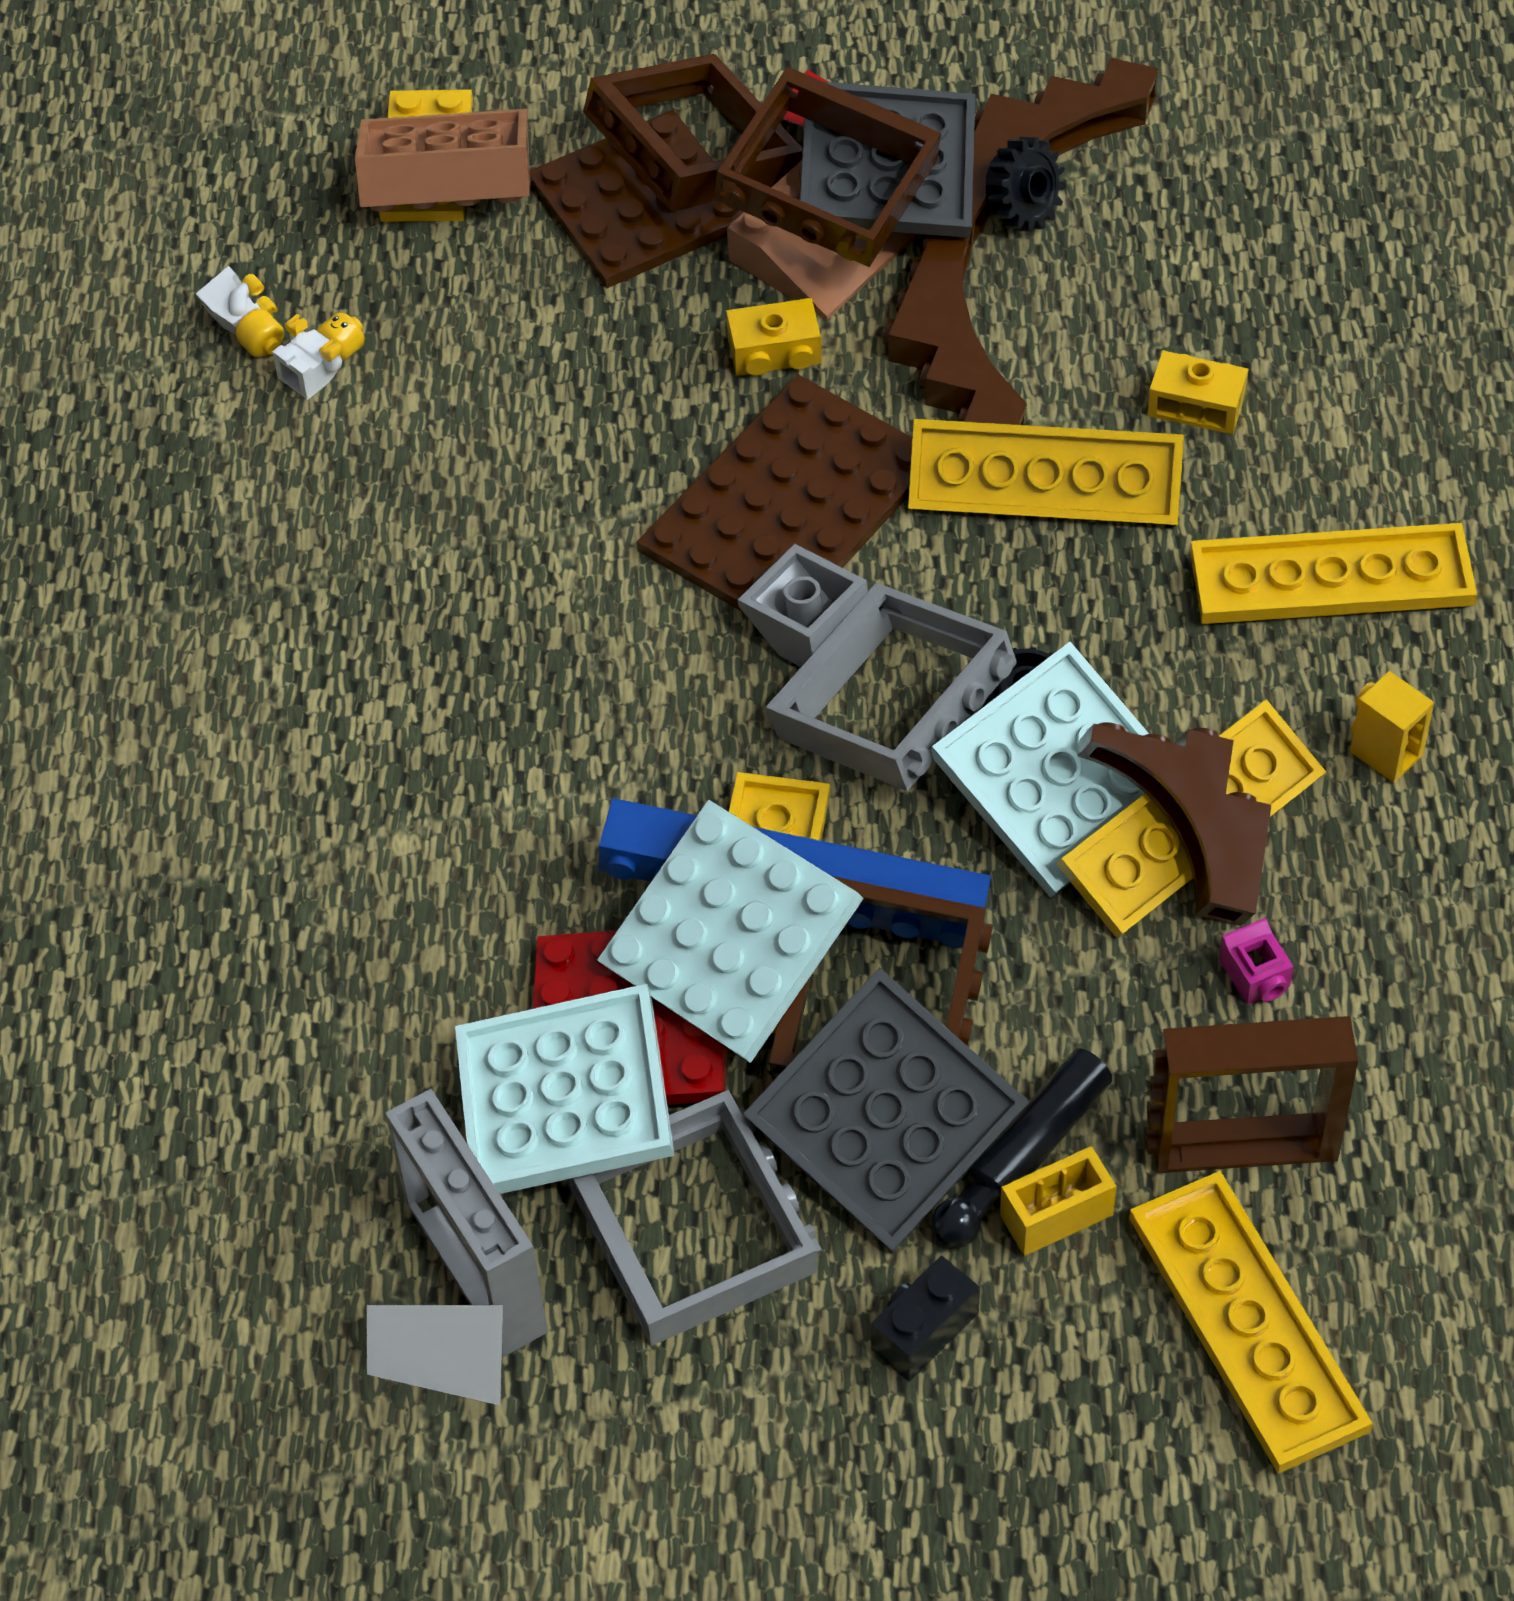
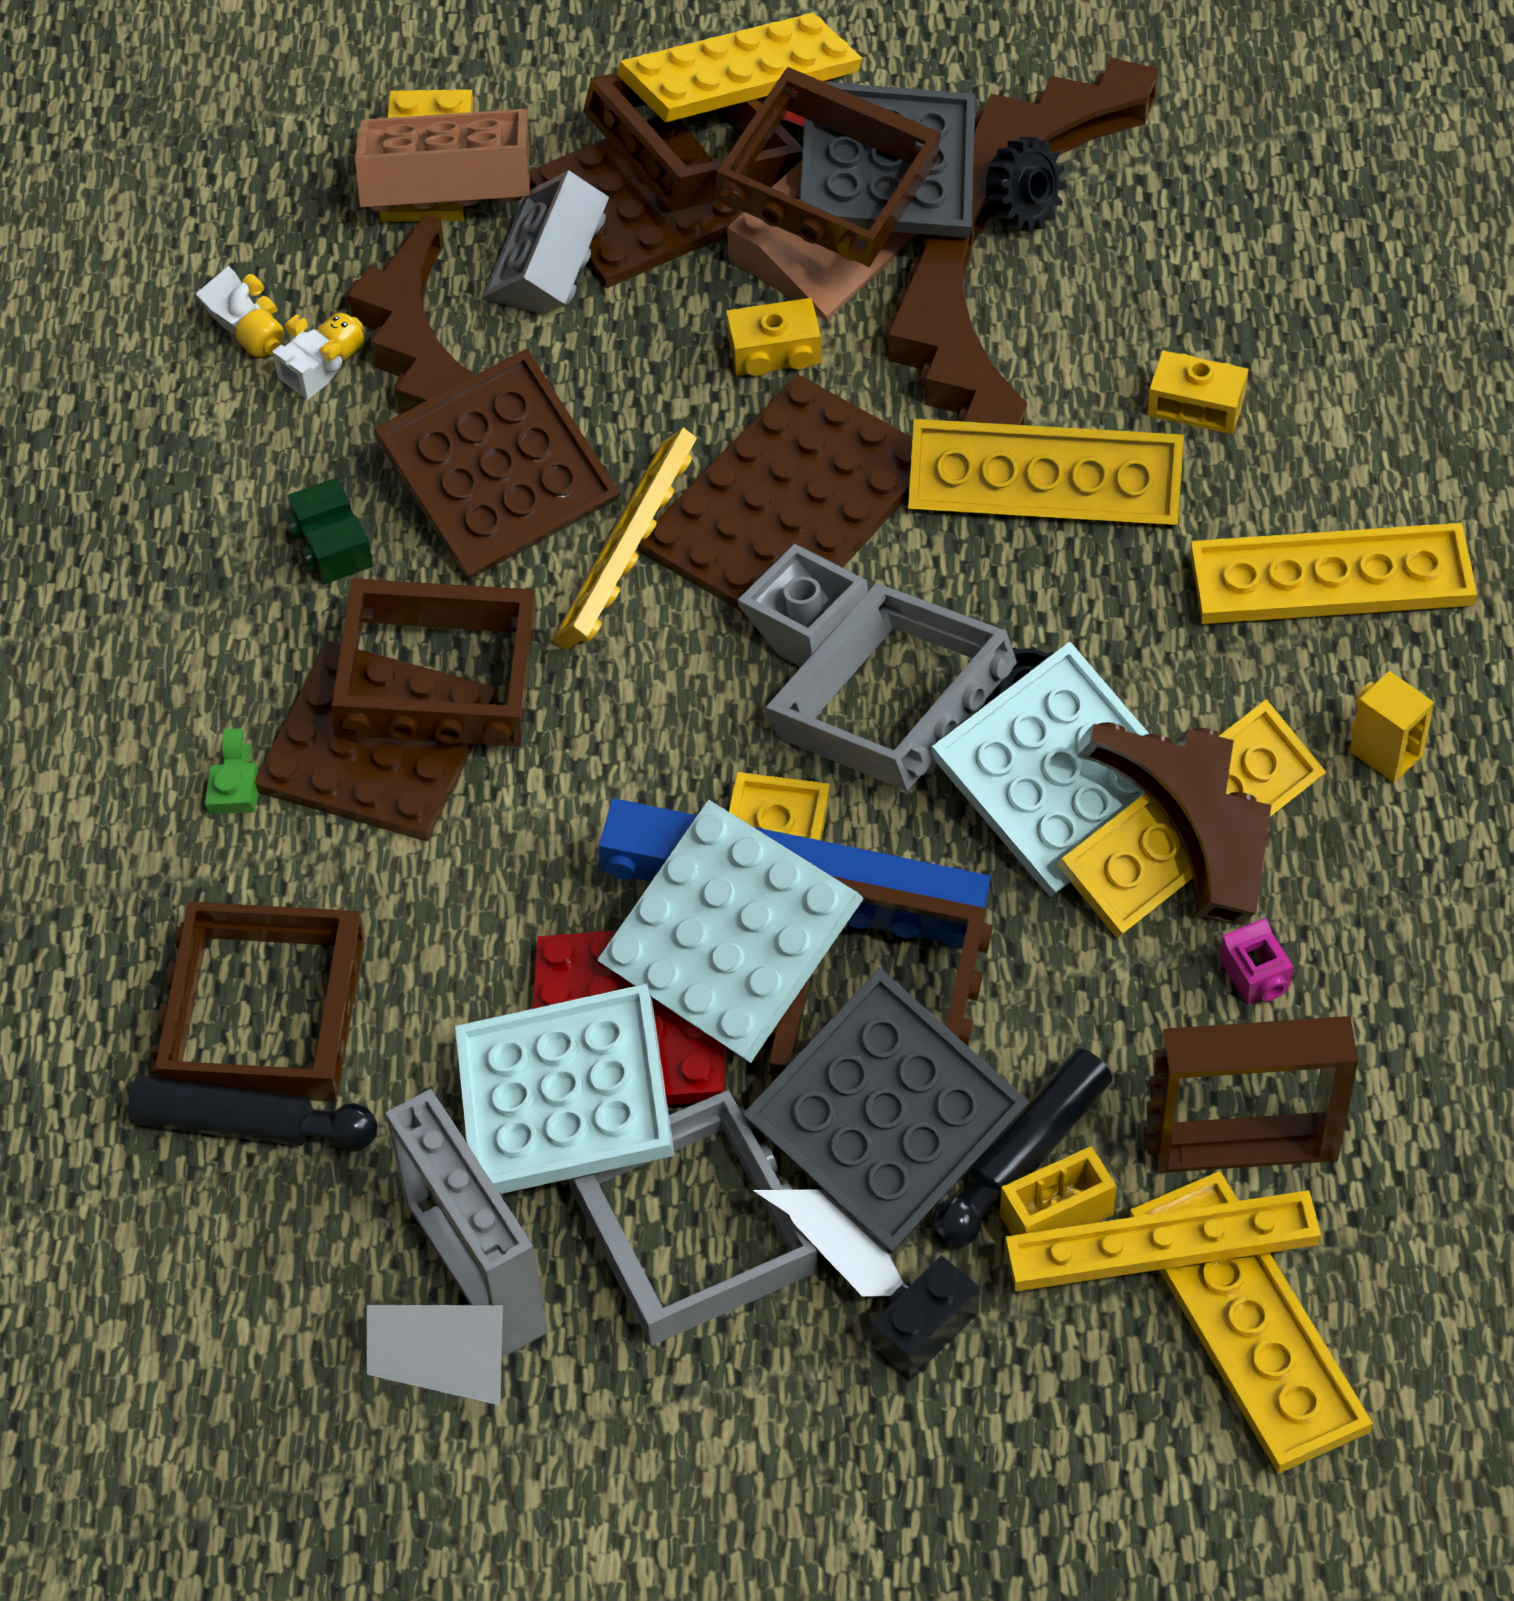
(232, 784): none -> bright green plate
(246, 1114): none -> black piece
(264, 924): none -> reddish brown window
(329, 530): none -> dark green brick
(368, 778): none -> reddish brown plate
(394, 308): none -> reddish brown arch
(443, 608): none -> reddish brown window
(496, 464): none -> reddish brown plate
(548, 245): none -> light grey slope
(619, 552): none -> yellow plate
(736, 66): none -> yellow plate
(840, 1239): none -> white sticker
(1162, 1240): none -> yellow plate

